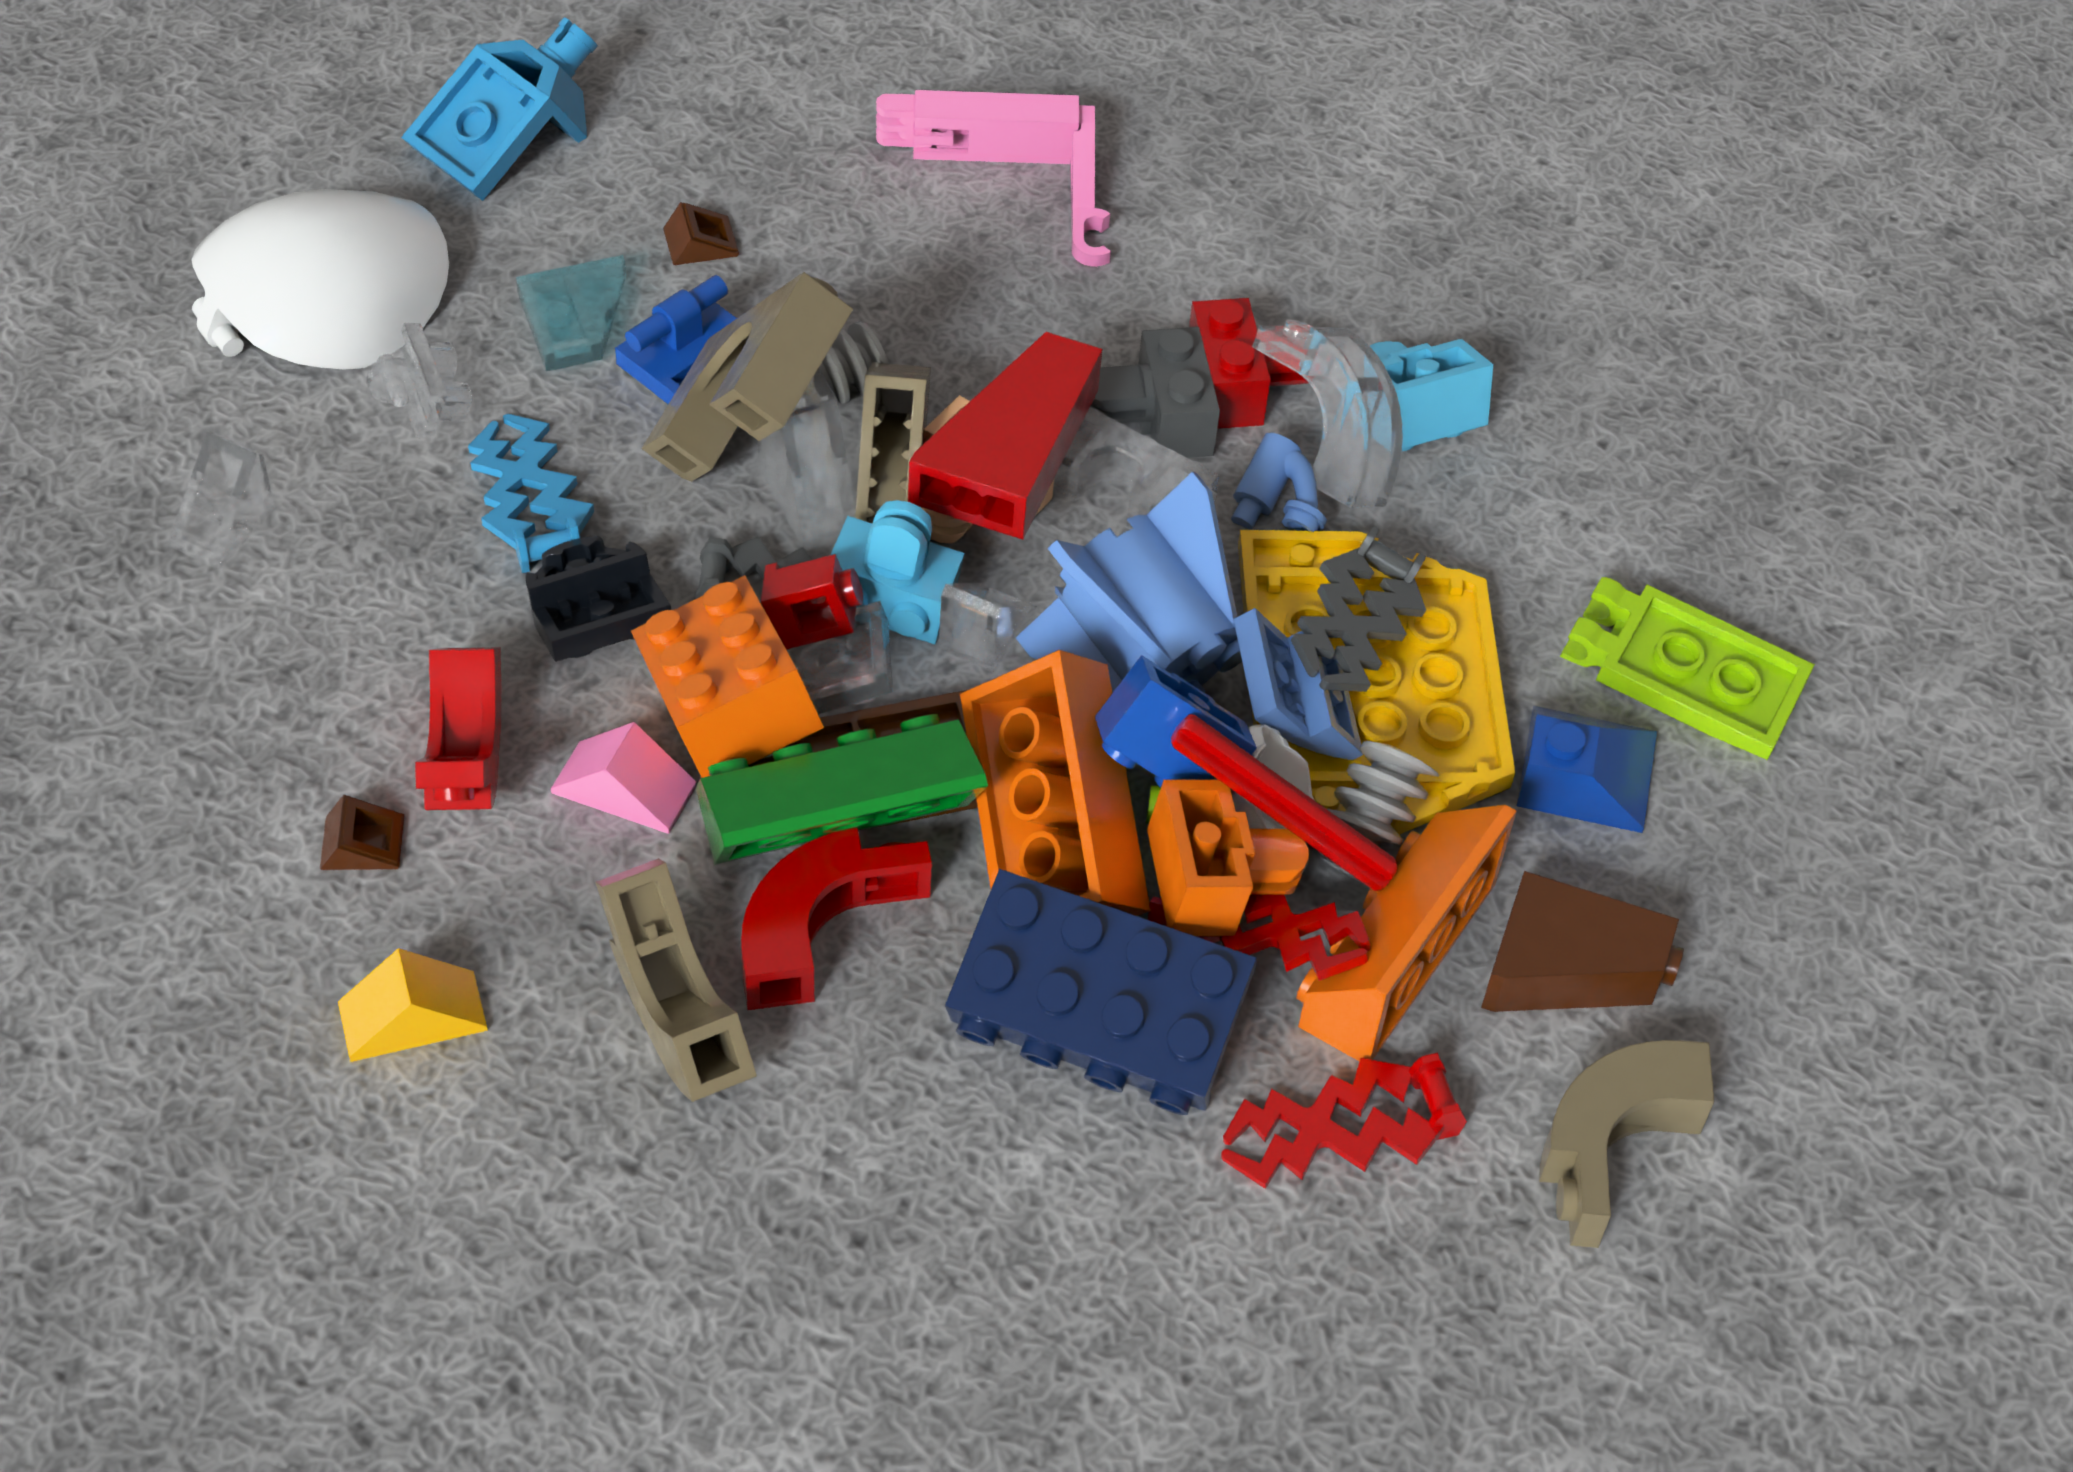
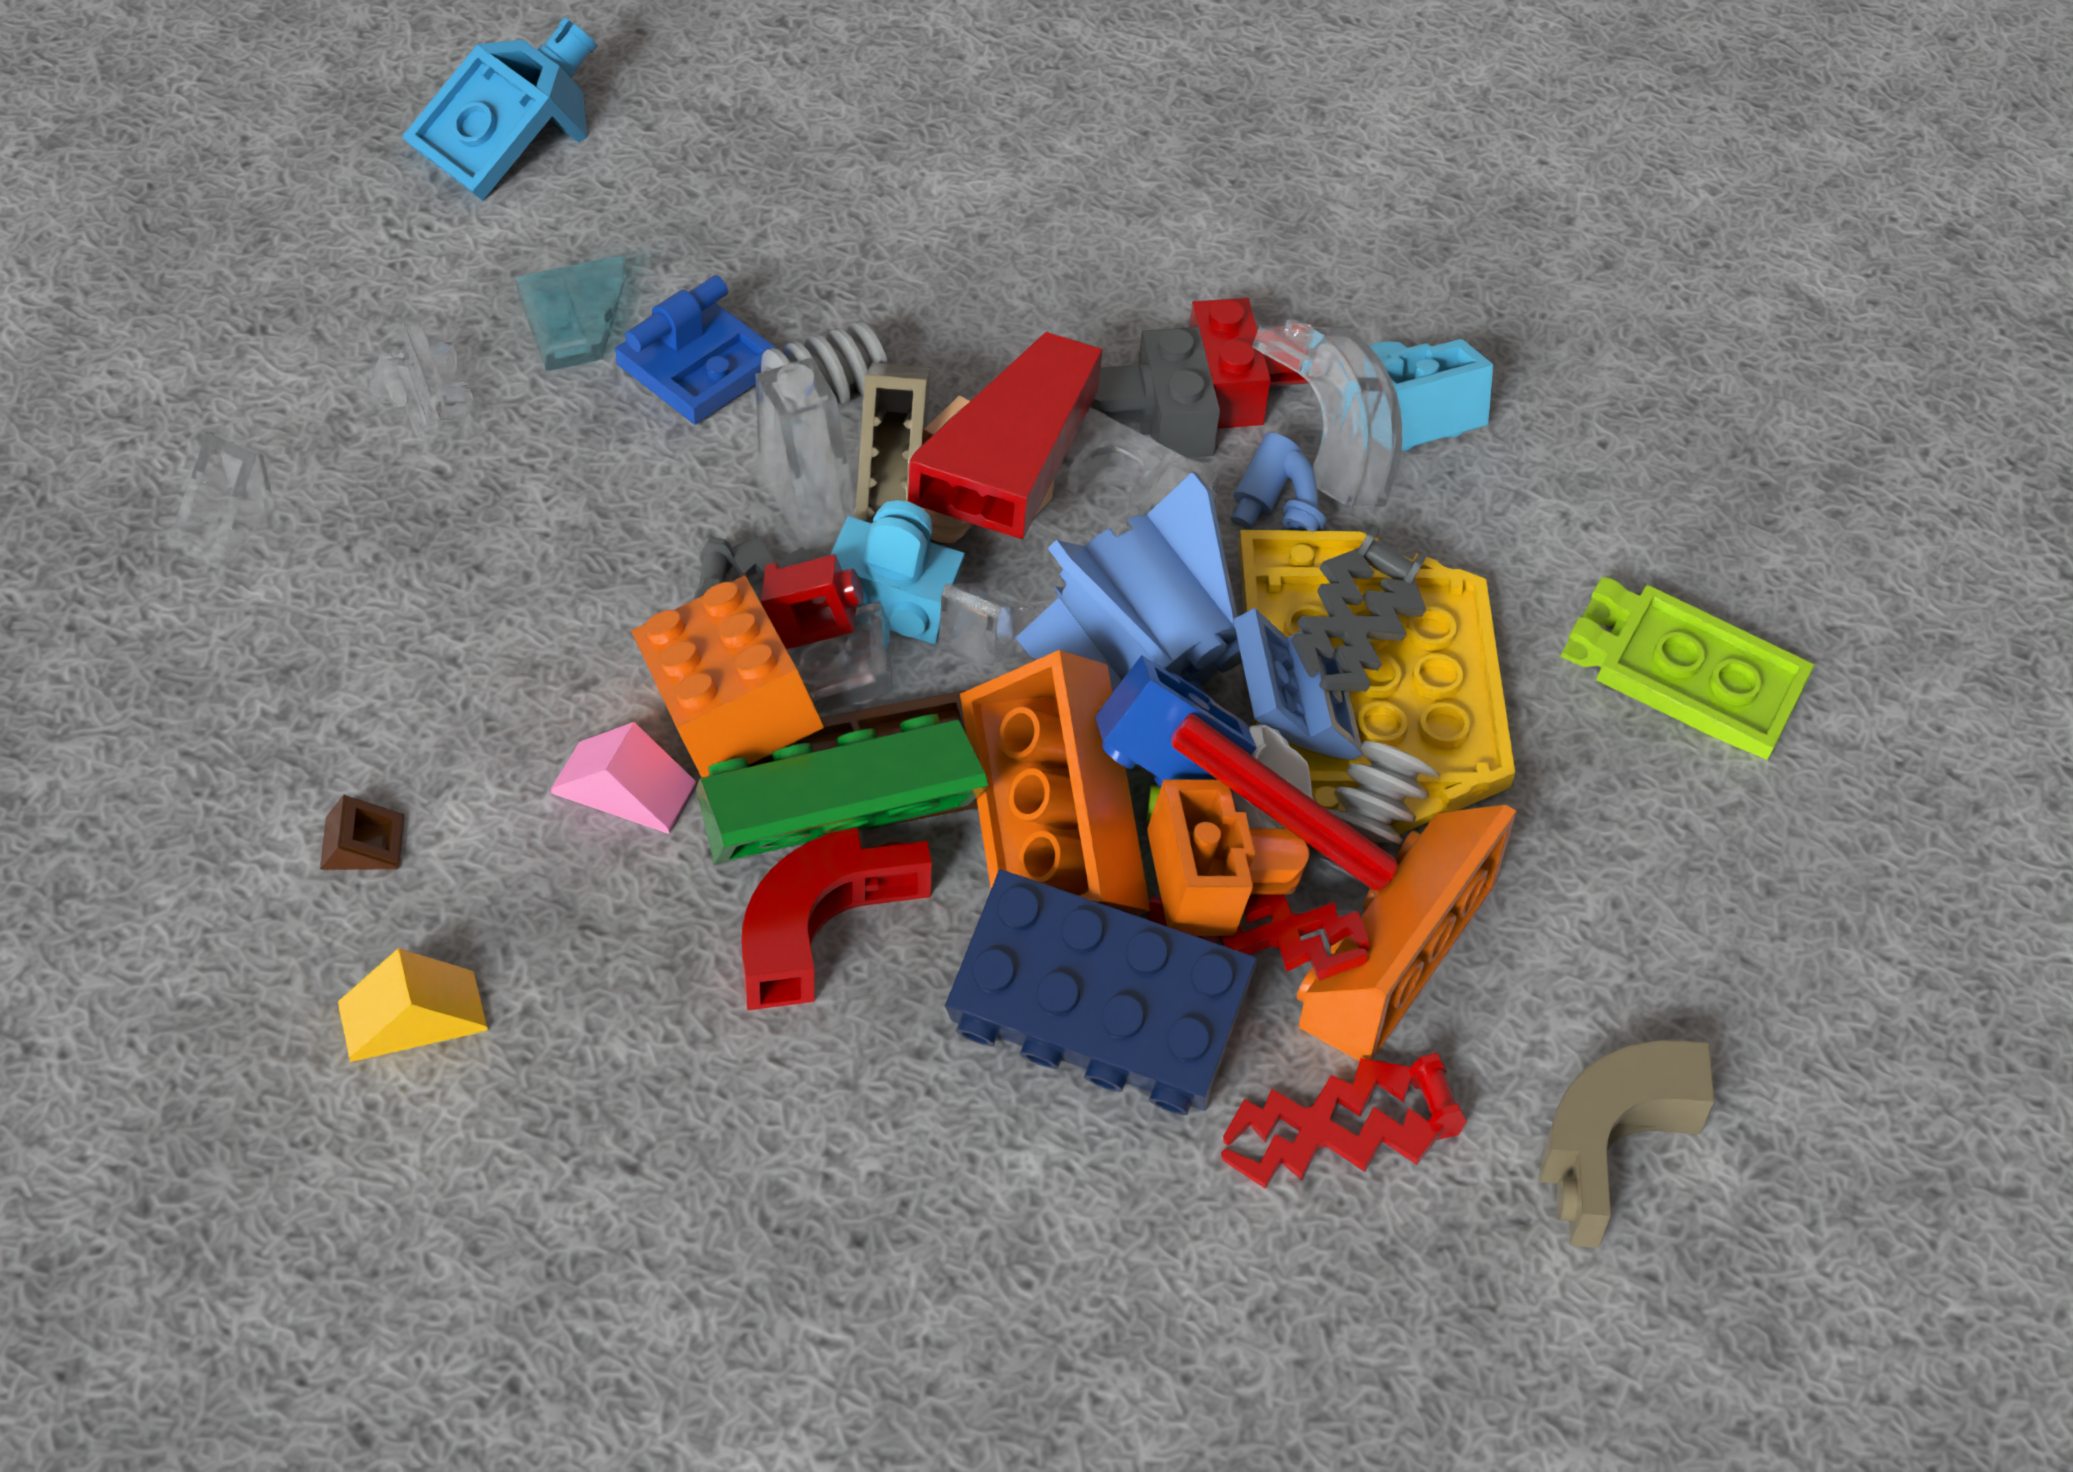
(321, 277): white piece -> none
(463, 729): red arch -> none
(567, 515): dark azure piece -> none
(591, 596): black slope -> none
(680, 1010): dark tan arch -> none
(699, 235): reddish brown slope -> none
(749, 376): dark tan arch -> none
(1004, 130): bright pink hinge -> none
(1579, 951): reddish brown slope -> none
(1587, 769): blue slope -> none

